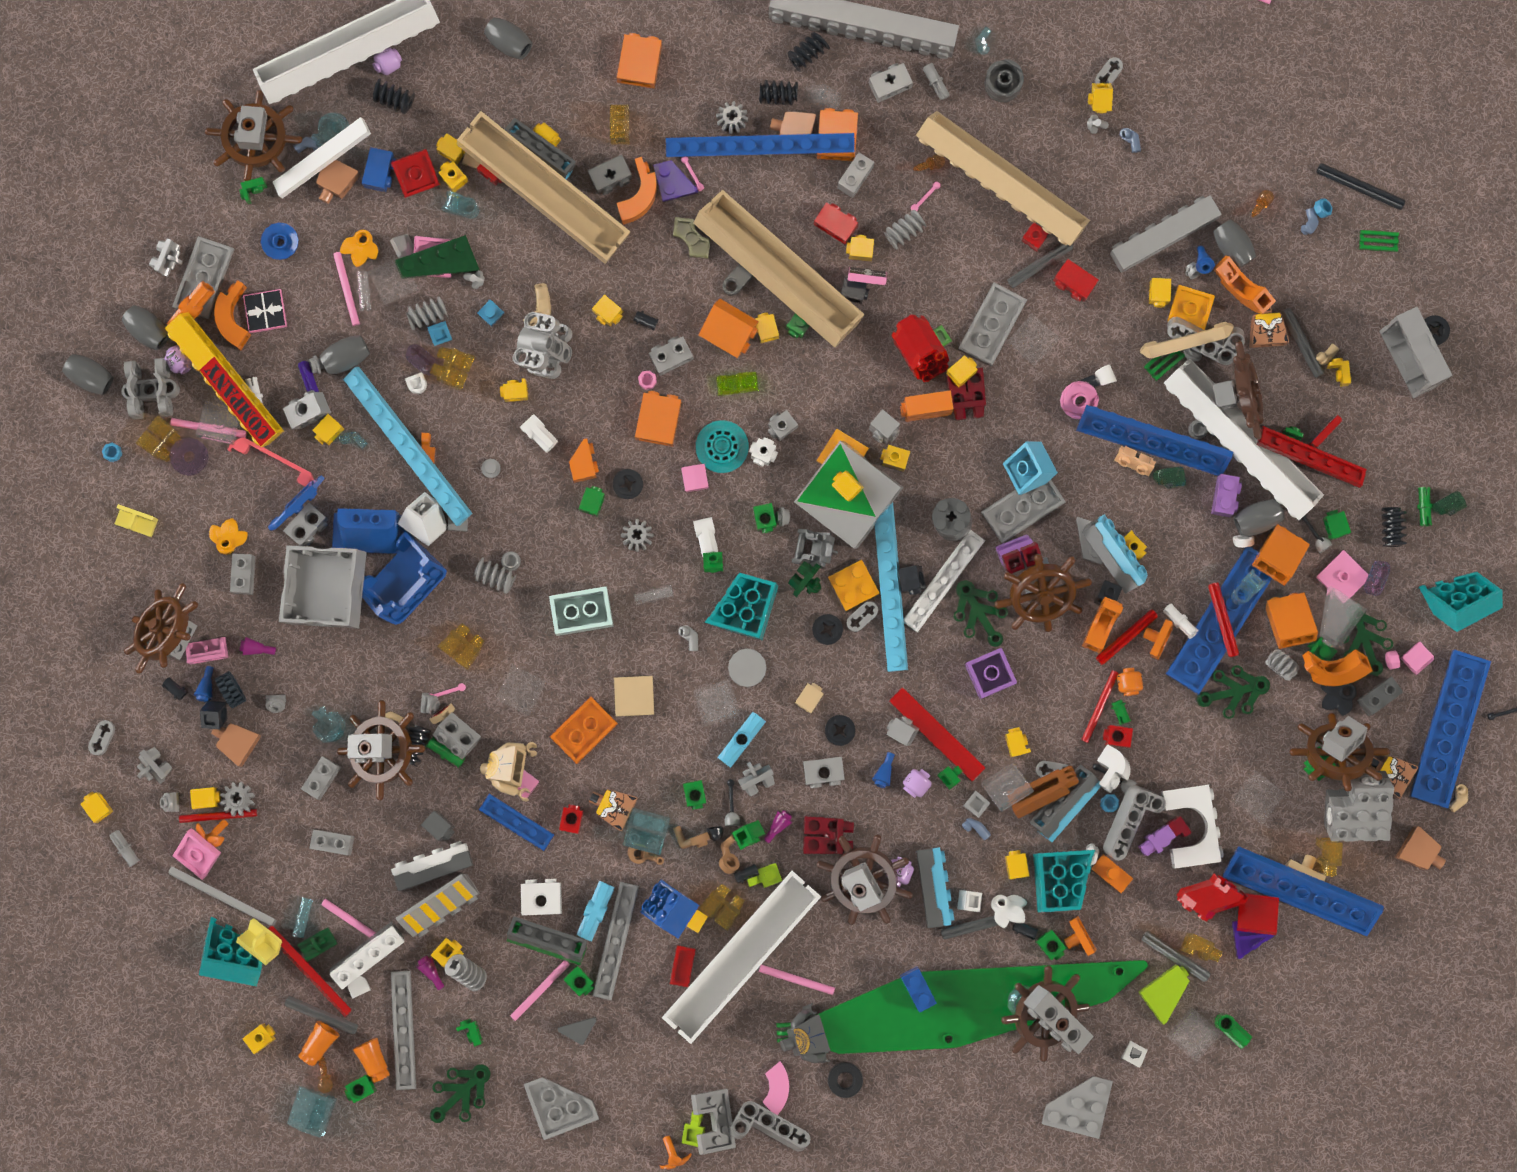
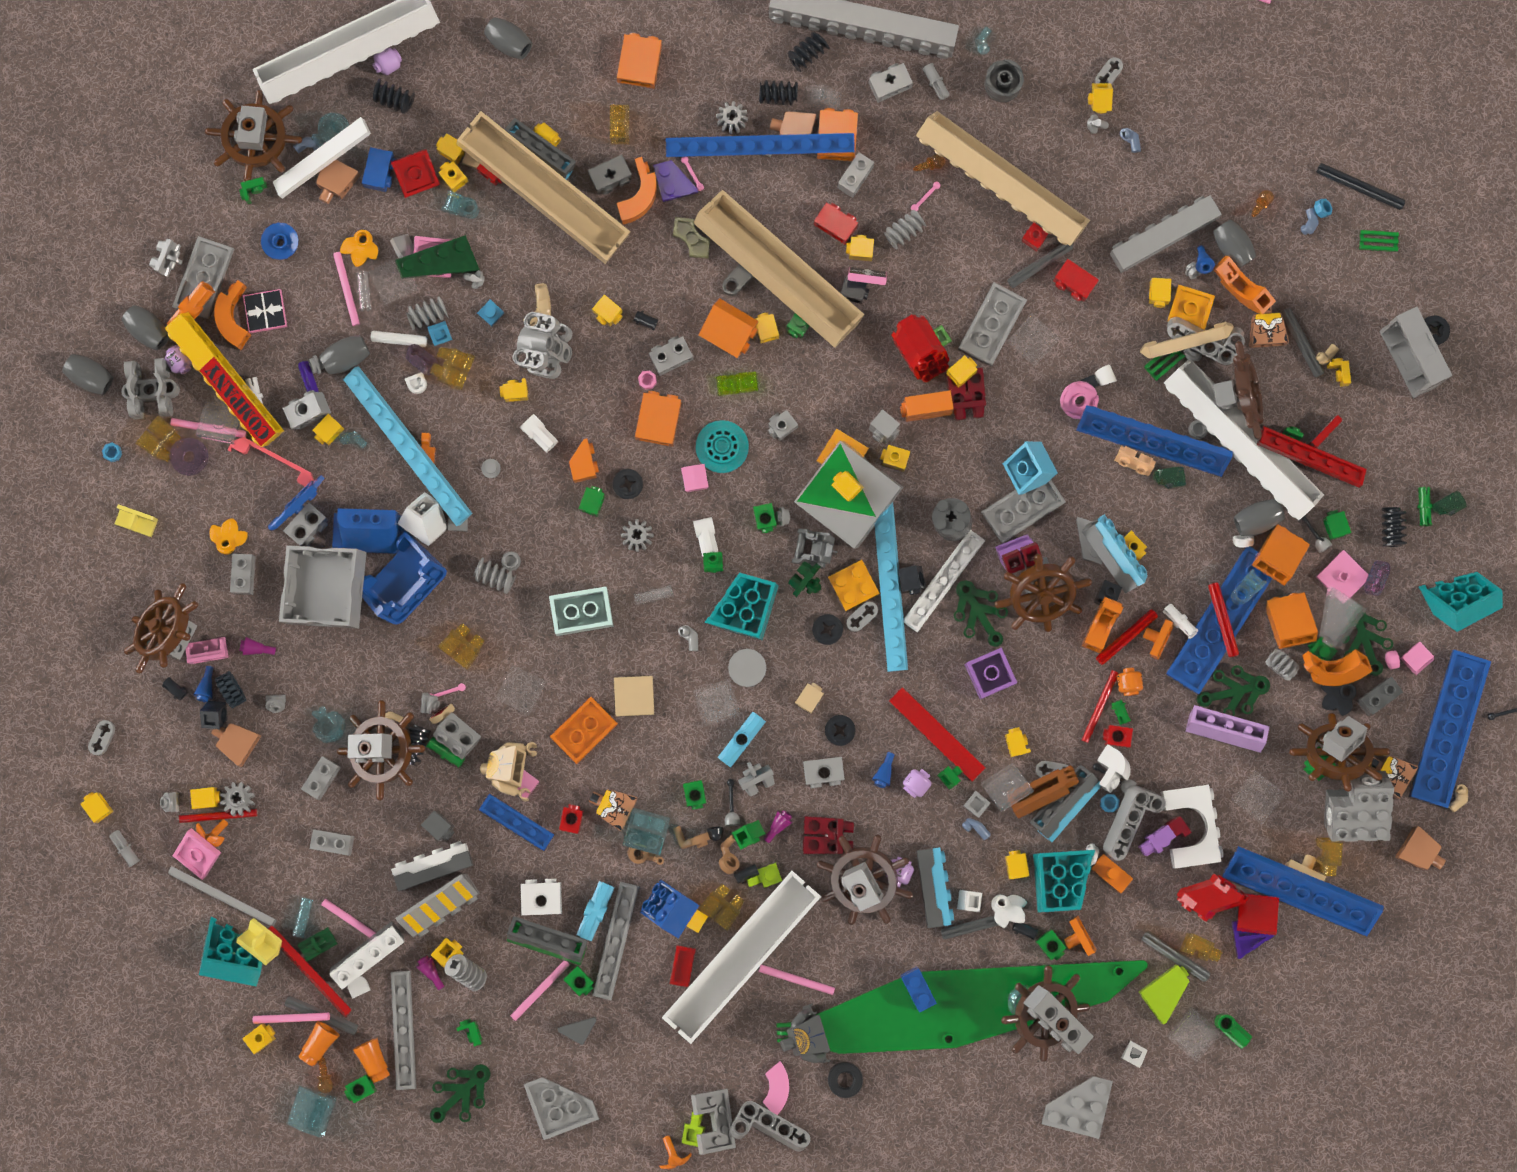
(148, 758): light grey hips -> none
(291, 1018): none -> bright pink bar
(397, 338): none -> white axle
(763, 459): white brick -> none
(902, 730): light grey brick -> none
(1225, 495): medium lavender brick -> none
(1227, 729): none -> lavender brick

